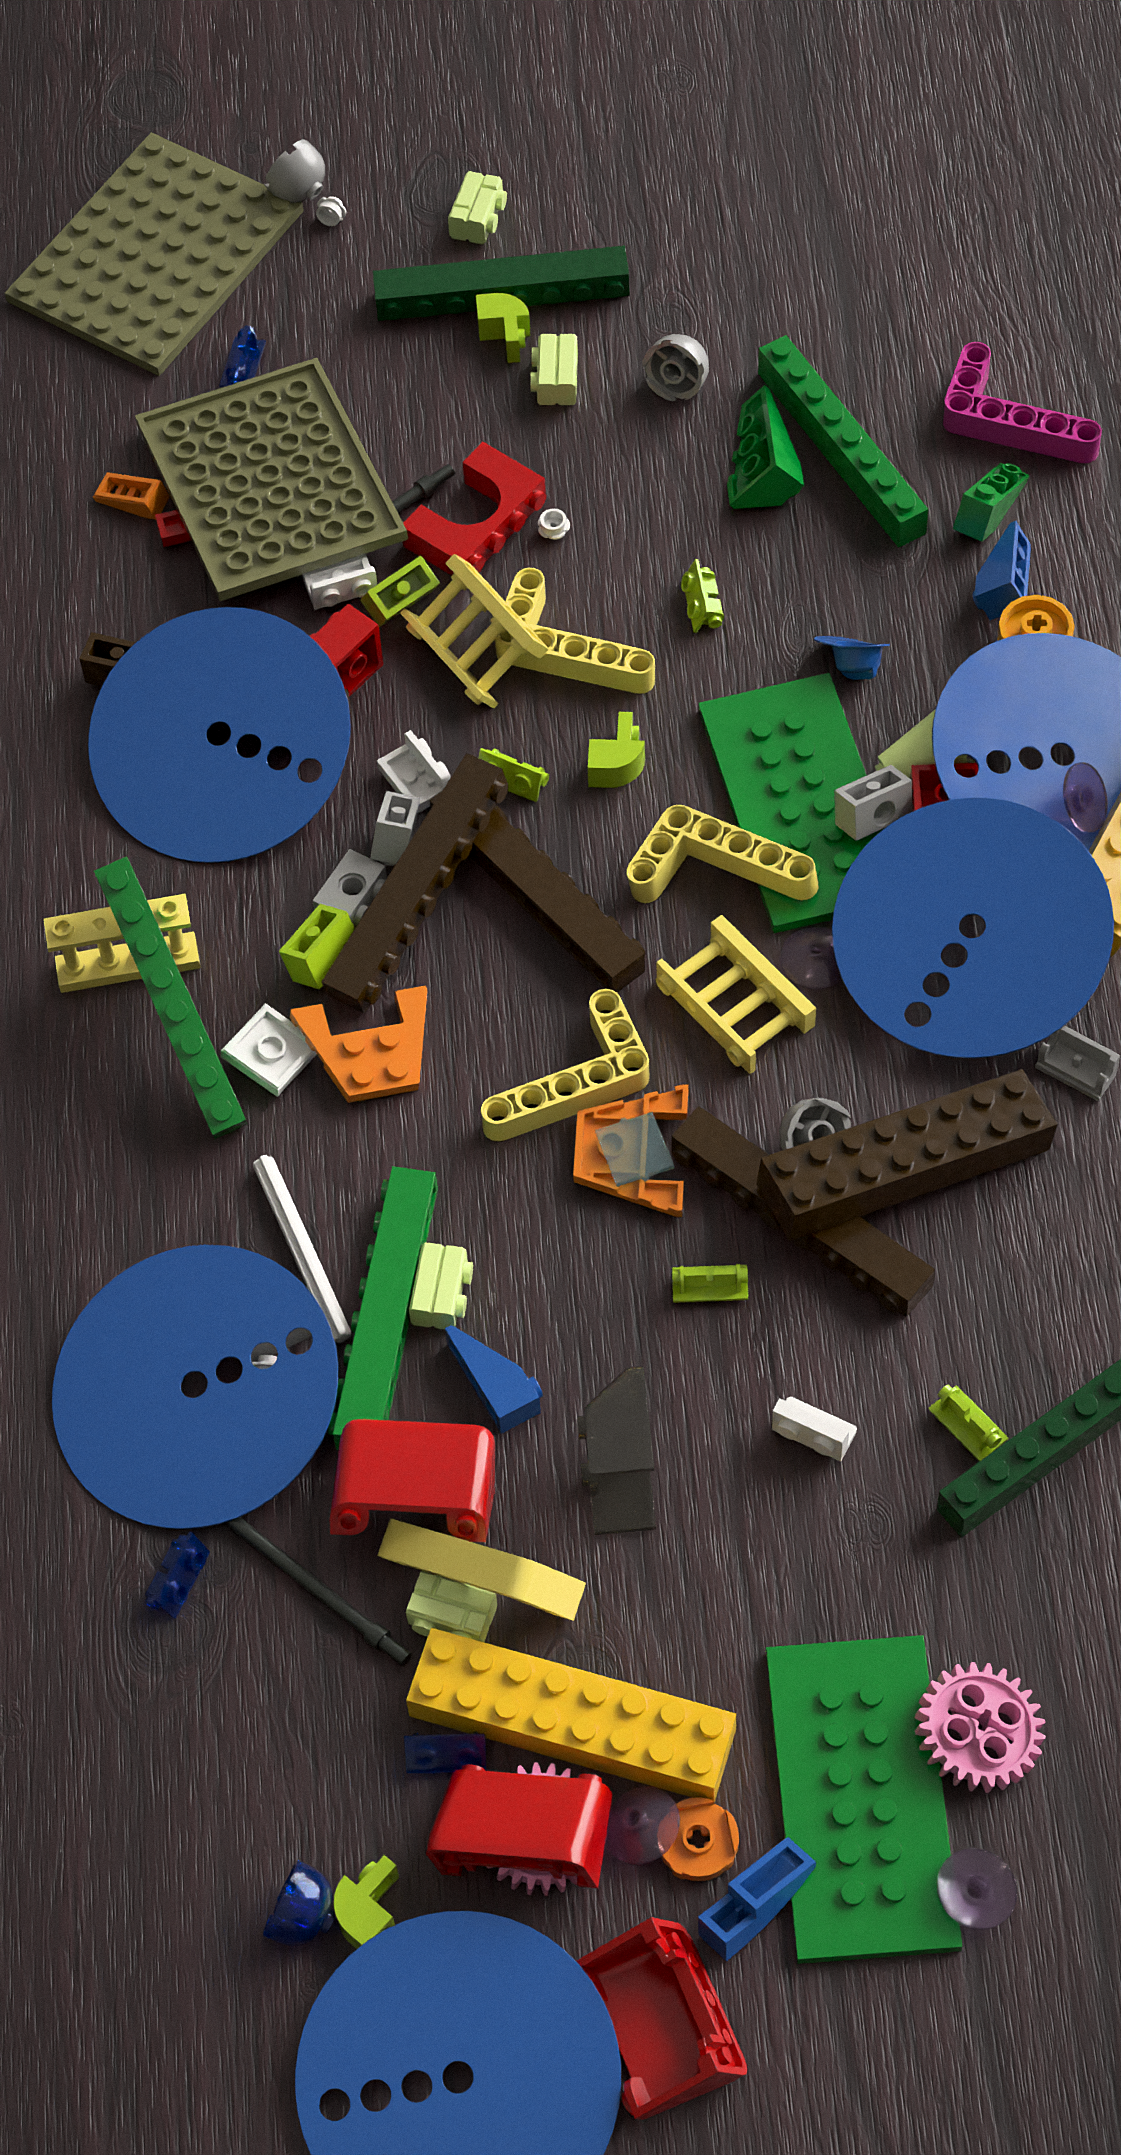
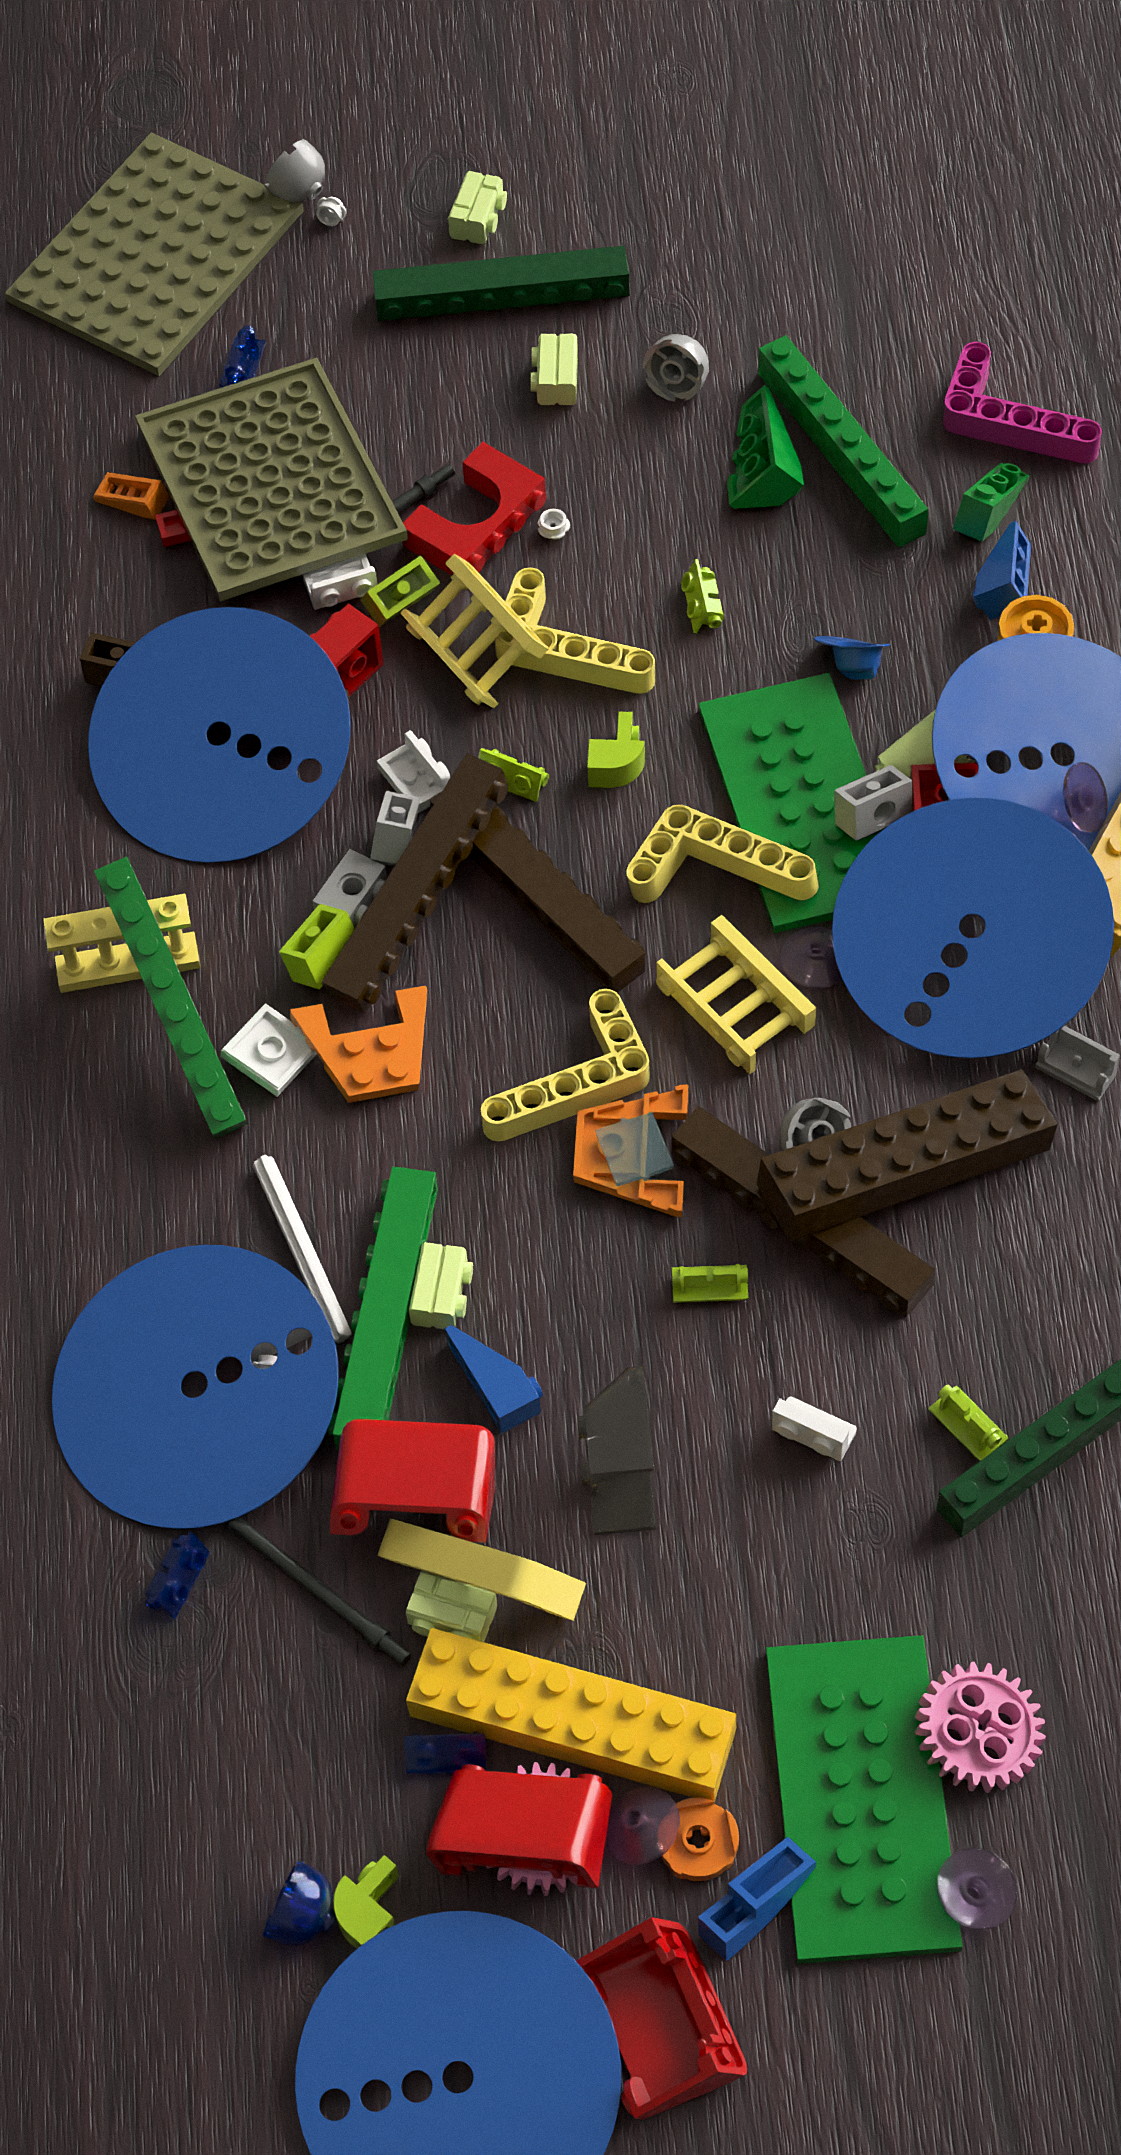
(503, 318): lime brick -> none

